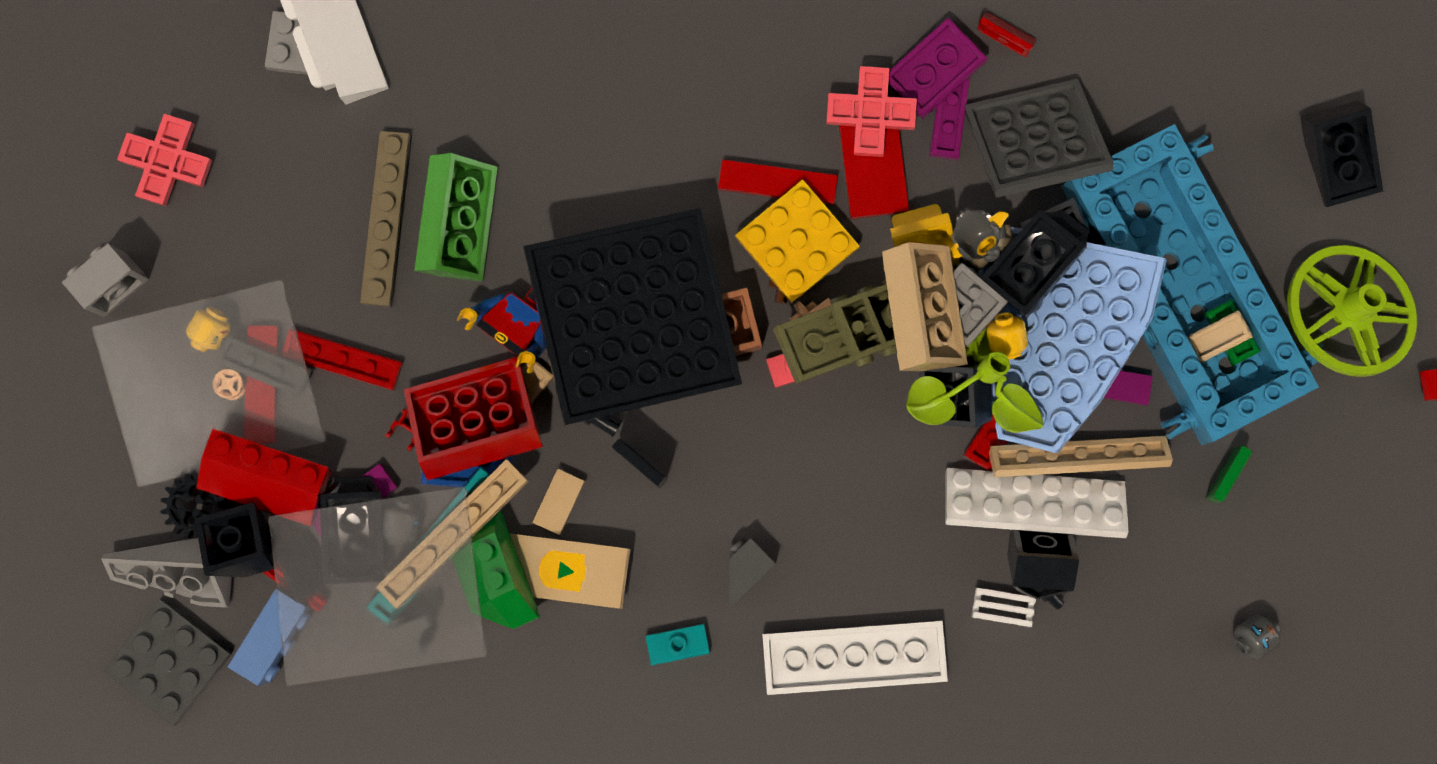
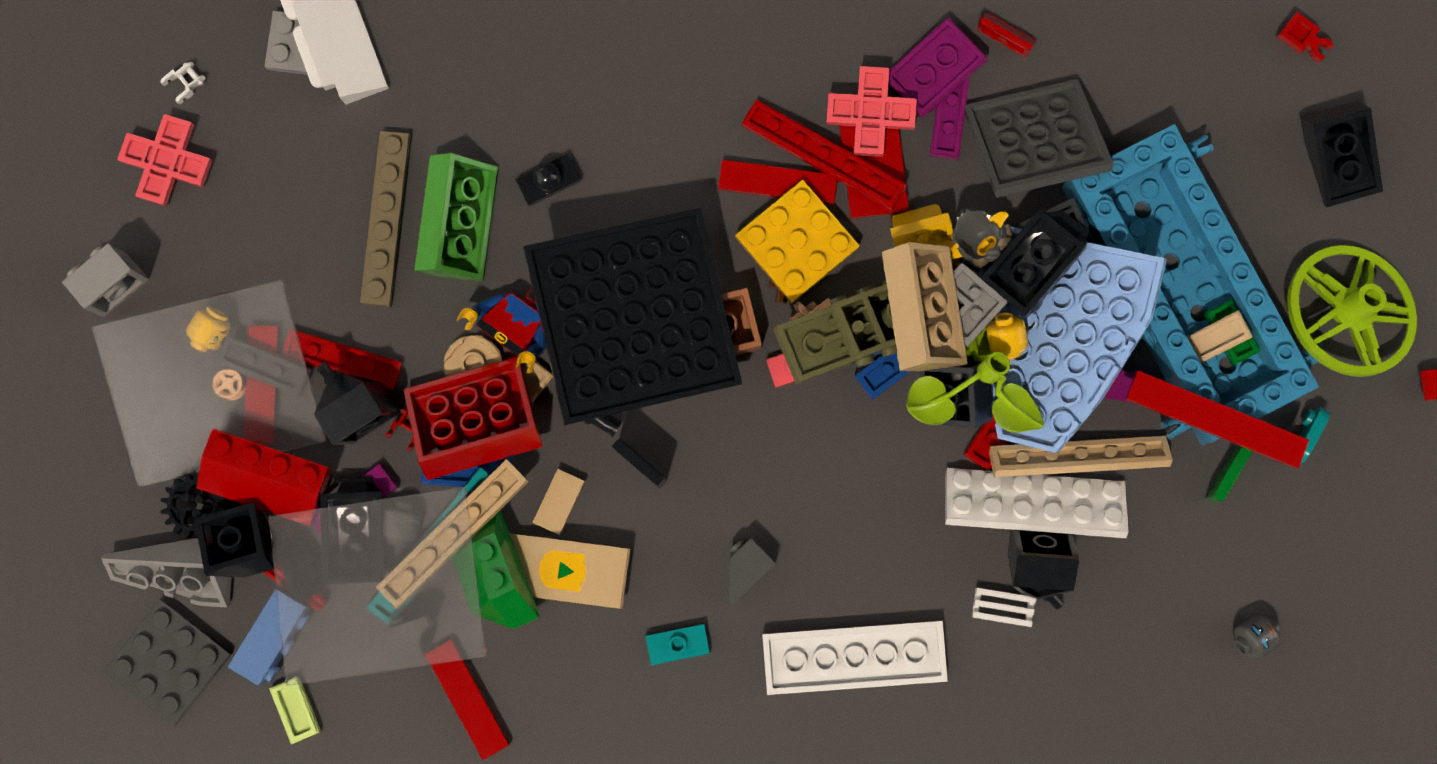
(172, 75): none -> white piece
(295, 711): none -> yellowish green tile
(352, 406): none -> black piece
(469, 354): none -> tan tile
(471, 707): none -> red tile
(548, 180): none -> black tile
(824, 155): none -> red tile
(880, 375): none -> blue plate
(1217, 419): none -> red tile
(1301, 35): none -> red plate
(1314, 424): none -> teal plate

